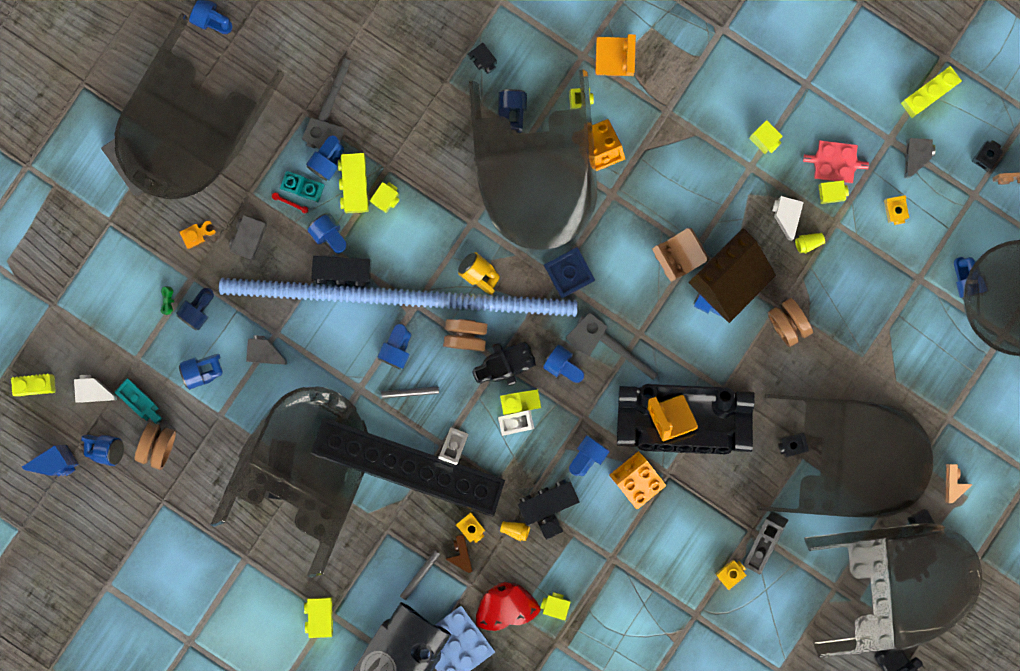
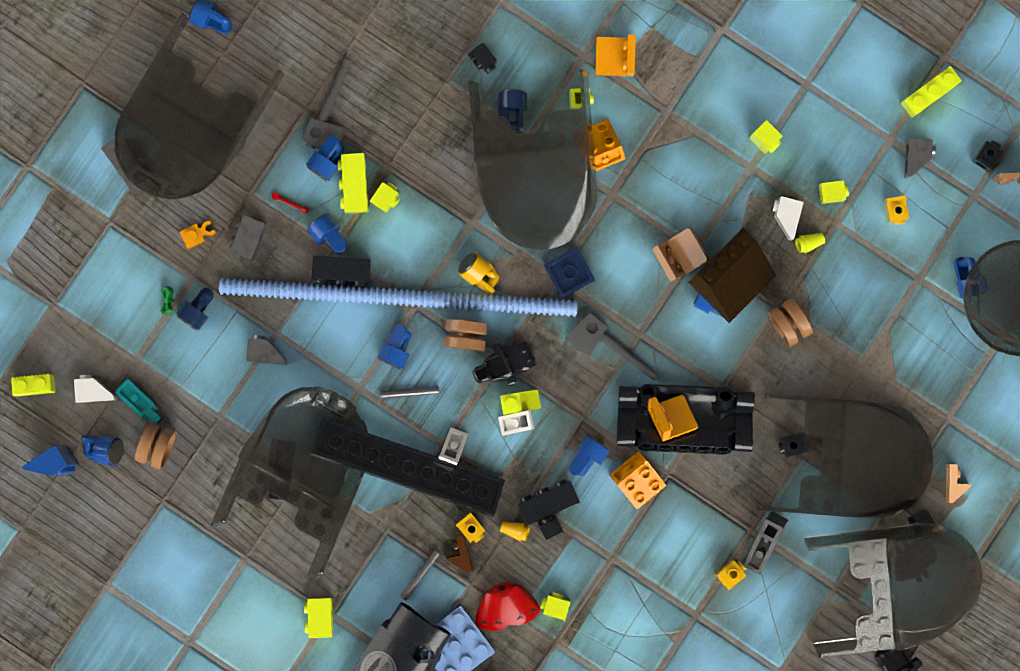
(192, 372): blue piece -> none
(302, 186): teal slope -> none
(559, 363): blue piece -> none
(835, 161): coral plate -> none

